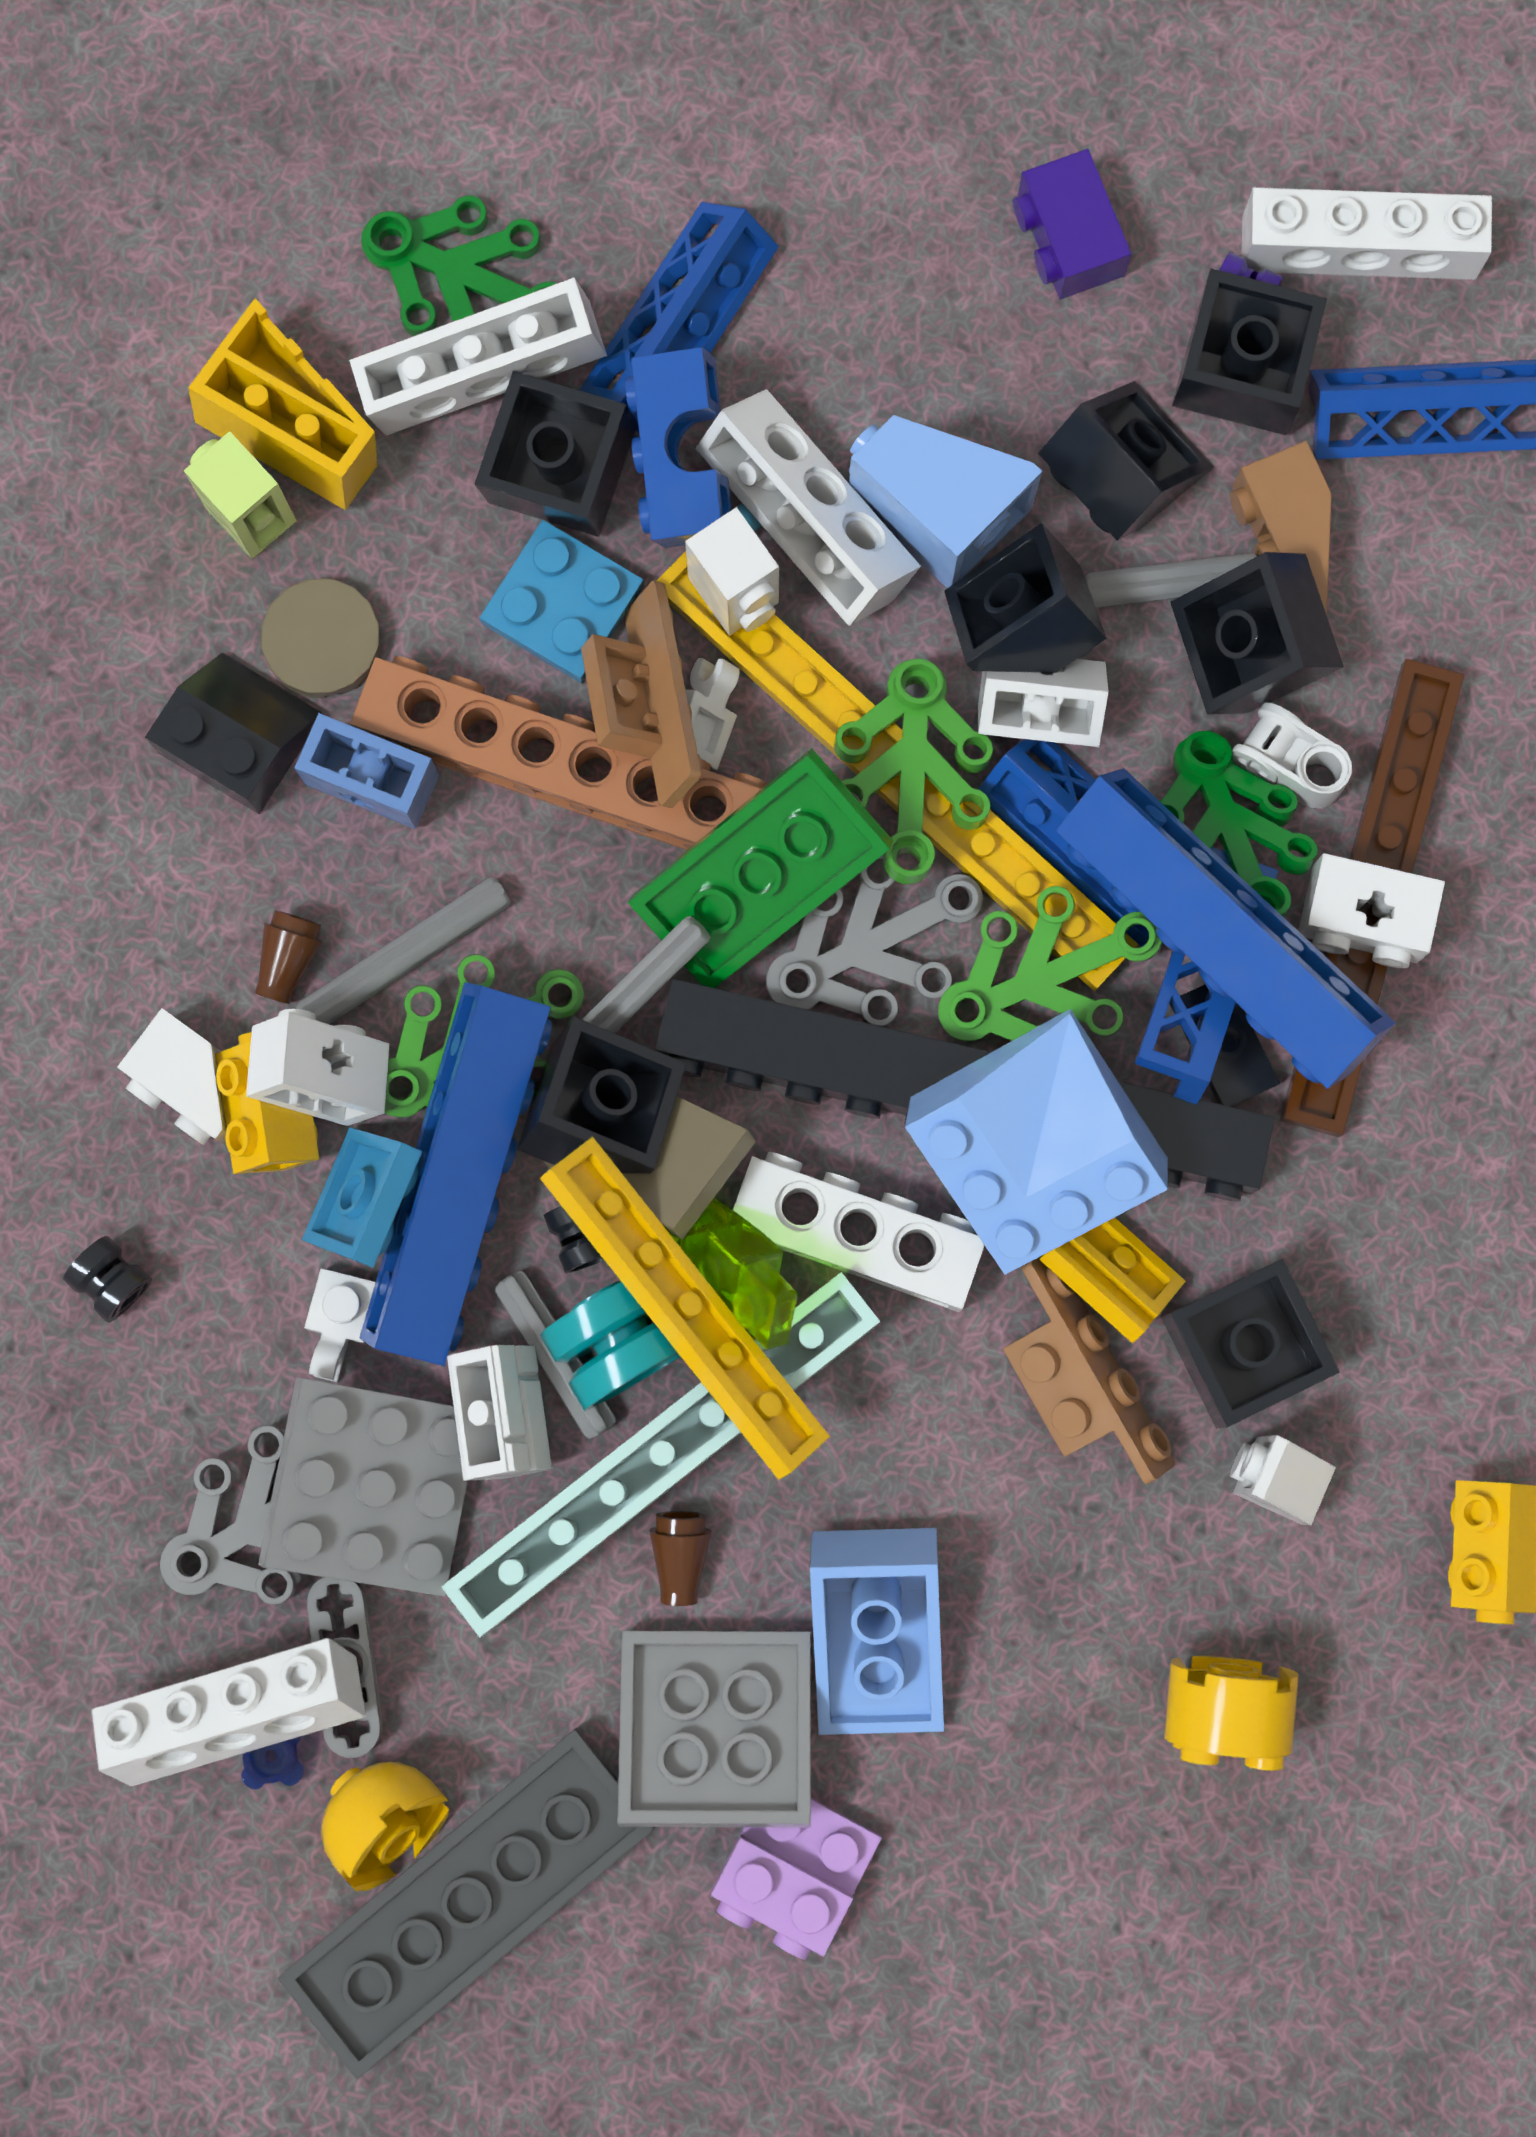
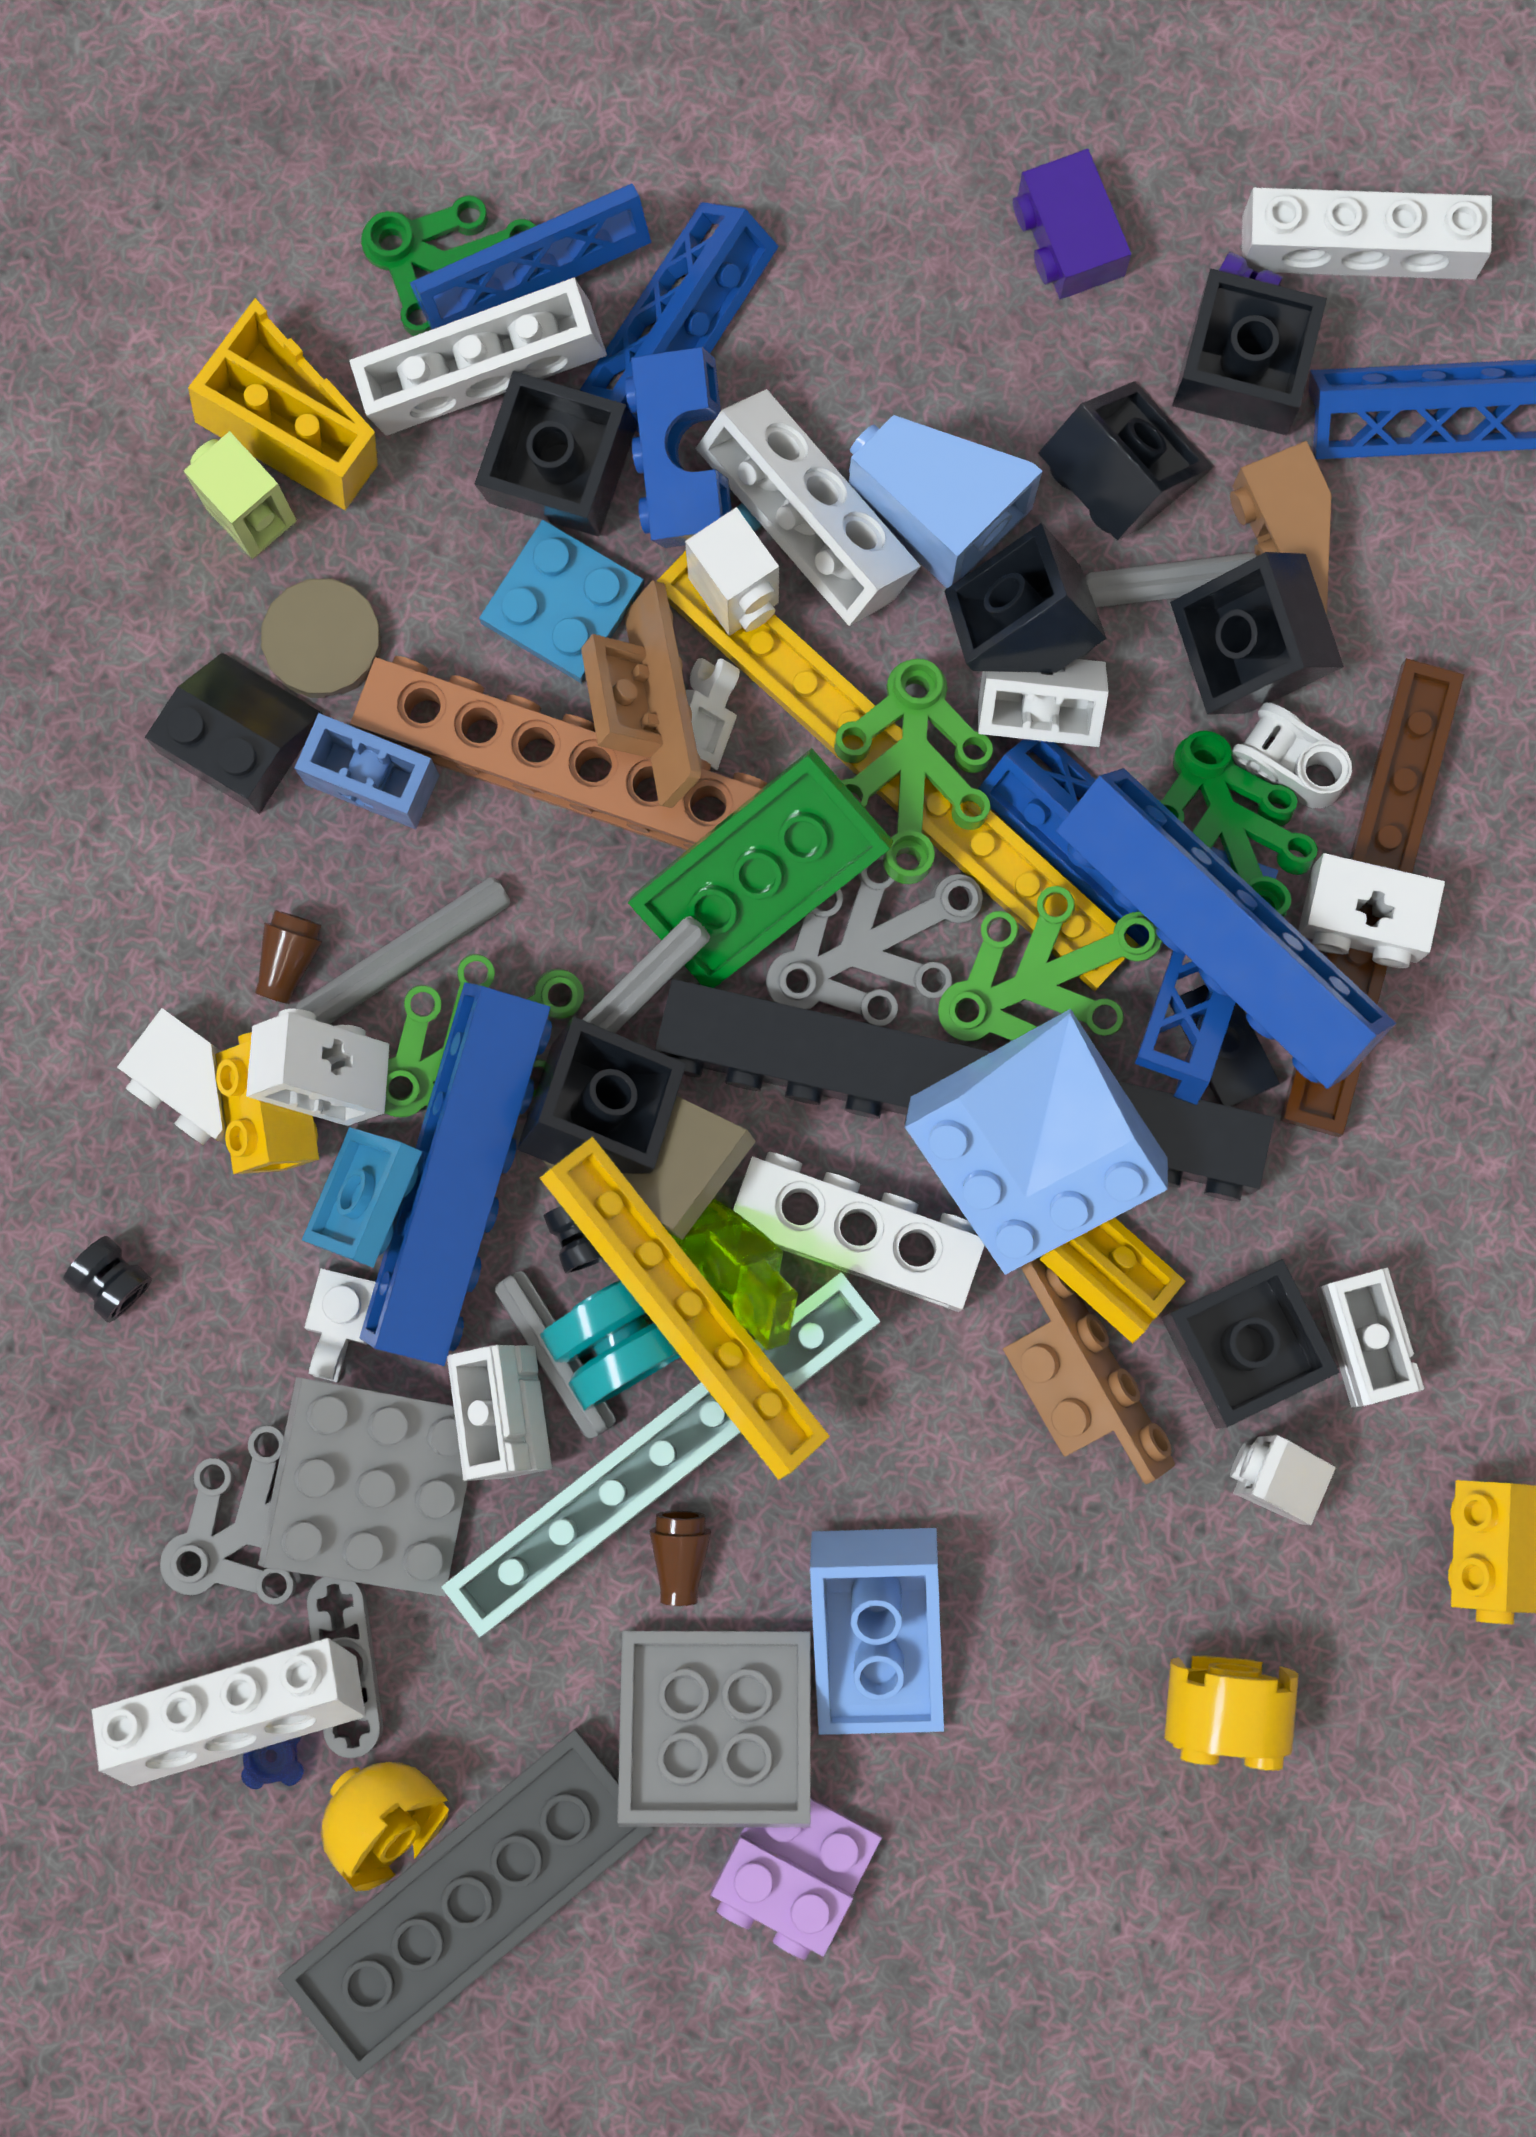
(535, 258): none -> blue fence
(1369, 1338): none -> white brick

